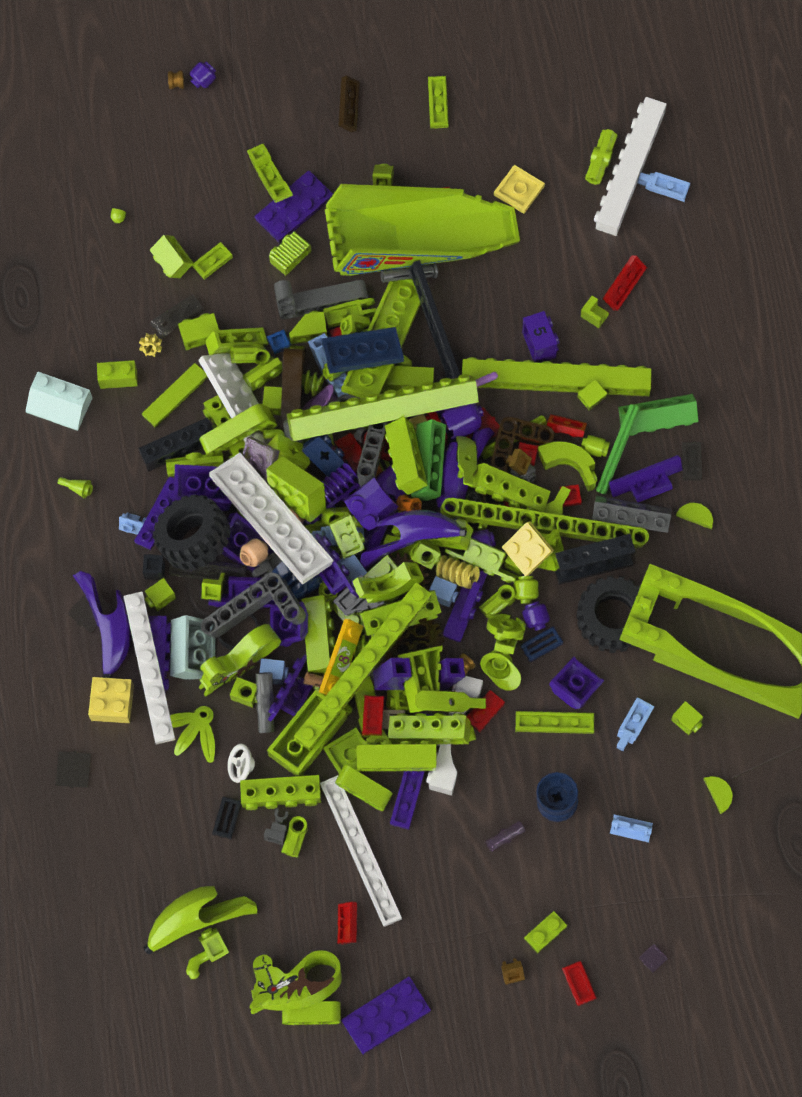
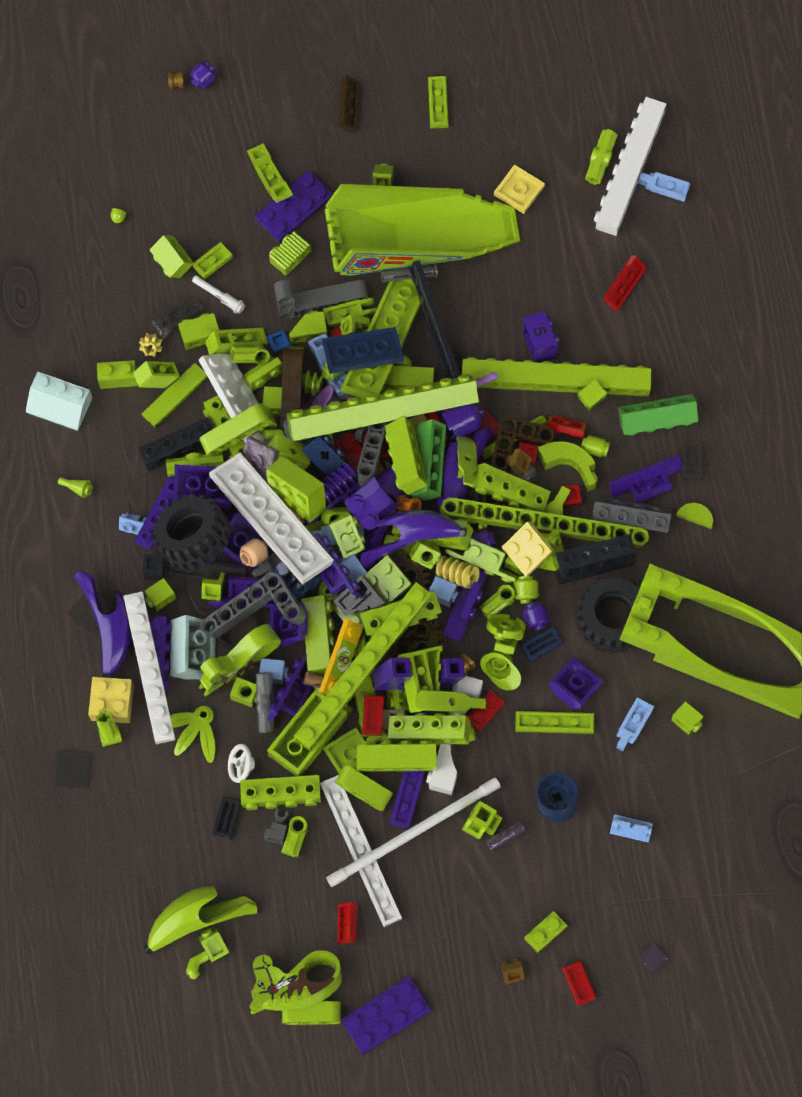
(108, 730): none -> lime piece
(156, 374): none -> lime brick
(236, 305): none -> white pin
(343, 873): none -> white piece
(389, 585): lime arch -> none
(482, 820): none -> lime brick
(593, 313): lime panel -> none
(617, 449): bright green axle -> none
(720, 792): lime tile -> none

